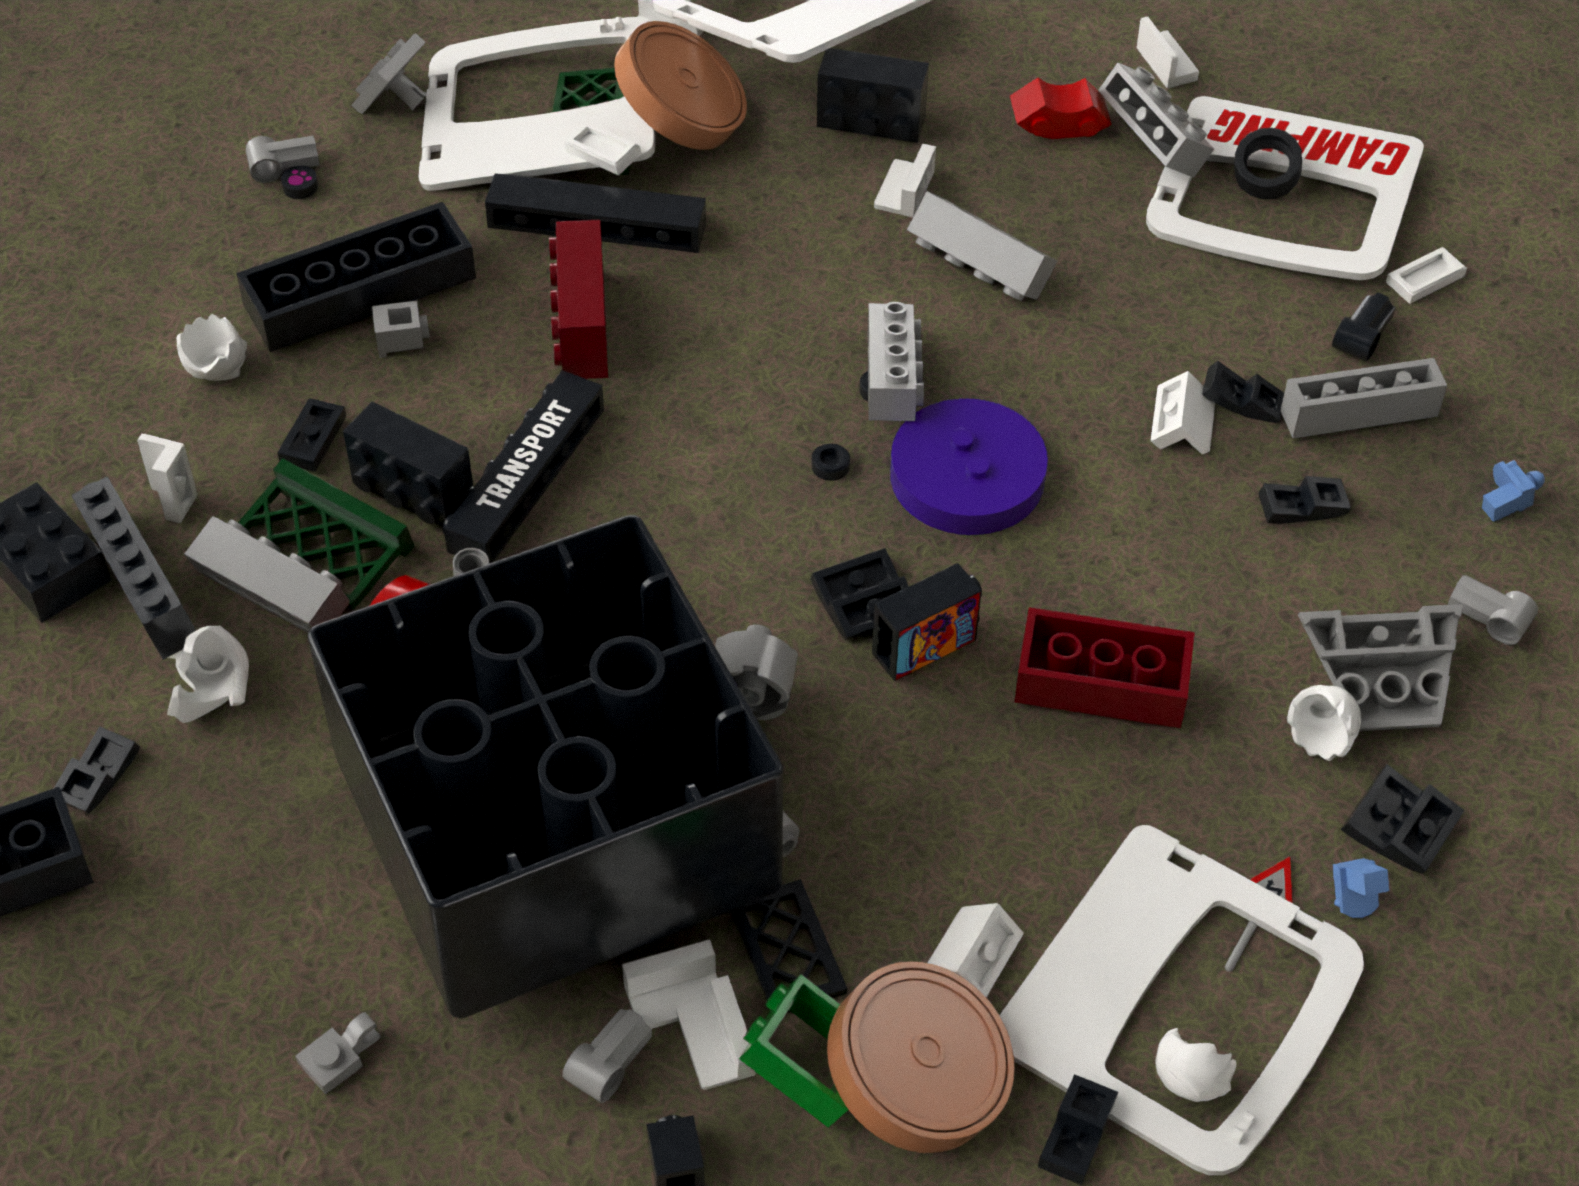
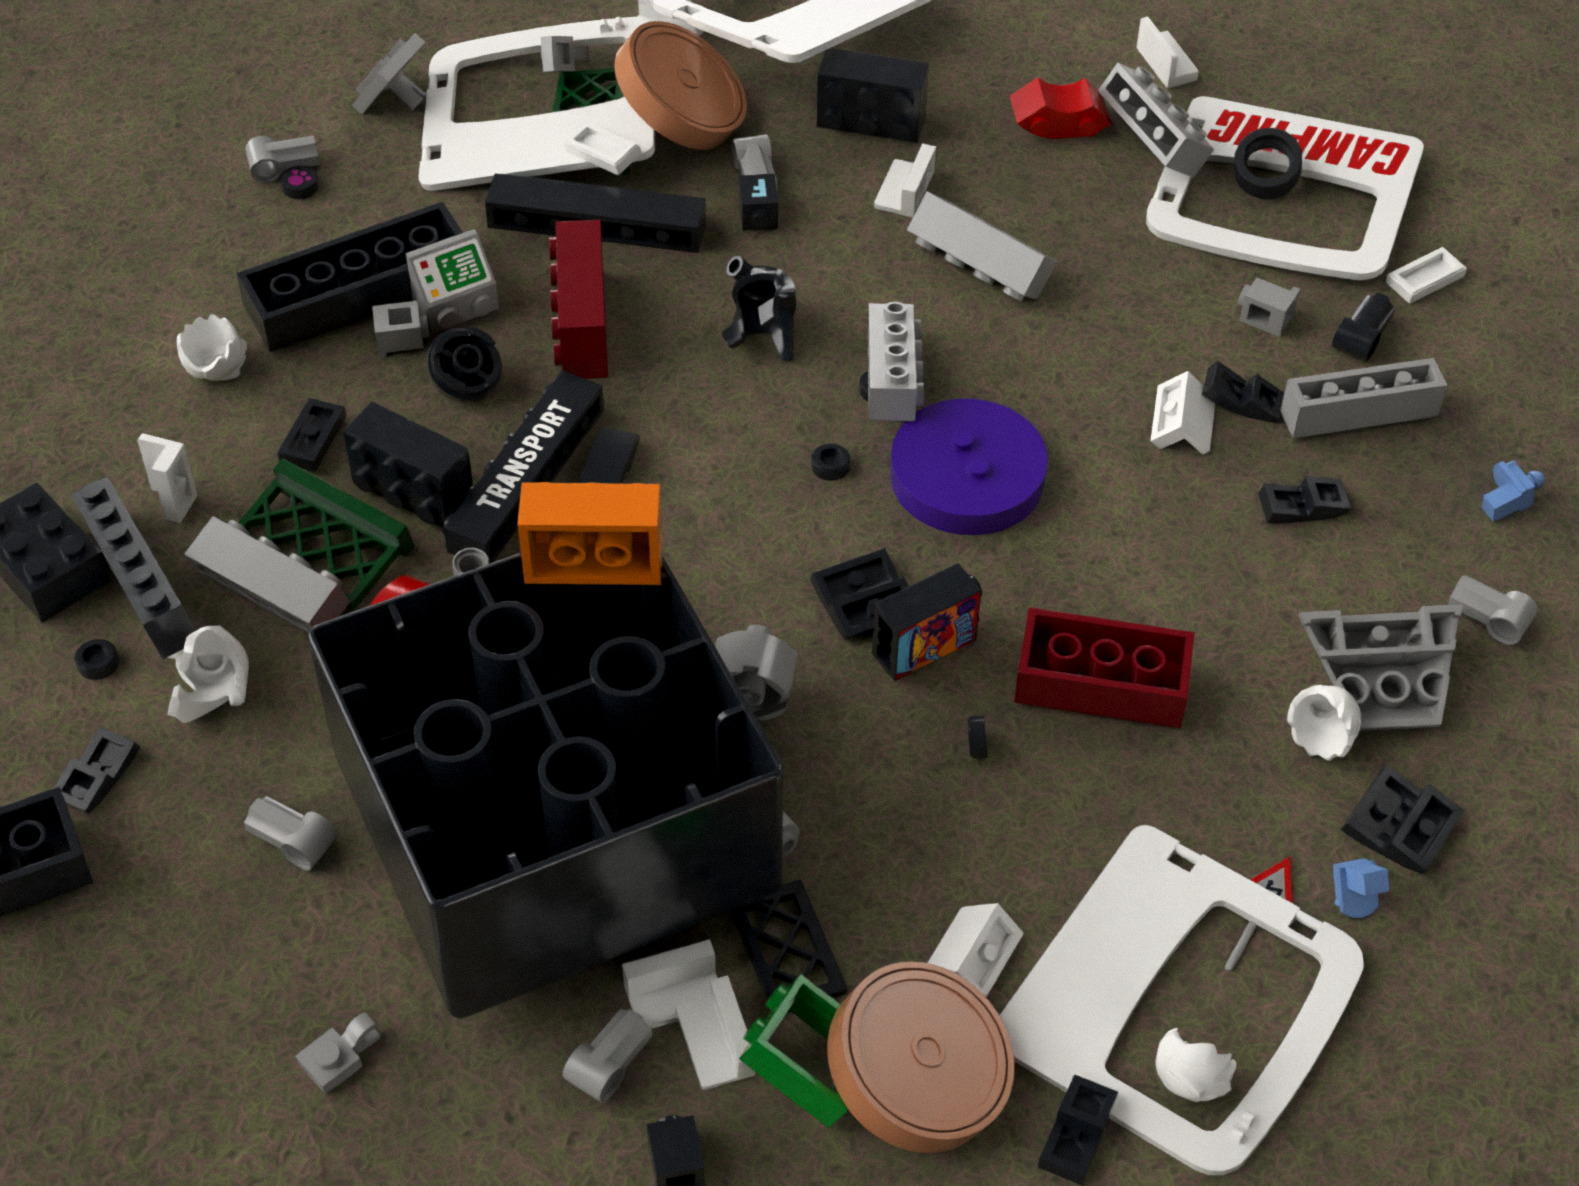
(96, 659): none -> black tile
(297, 836): none -> light grey piece
(452, 281): none -> slope
(464, 363): none -> black cone
(560, 54): none -> light grey plate
(591, 533): none -> orange brick
(610, 457): none -> black slope
(753, 155): none -> light grey piece
(758, 202): none -> black brick
(764, 305): none -> black piece
(977, 737): none -> black tile
(1268, 306): none -> light grey brick

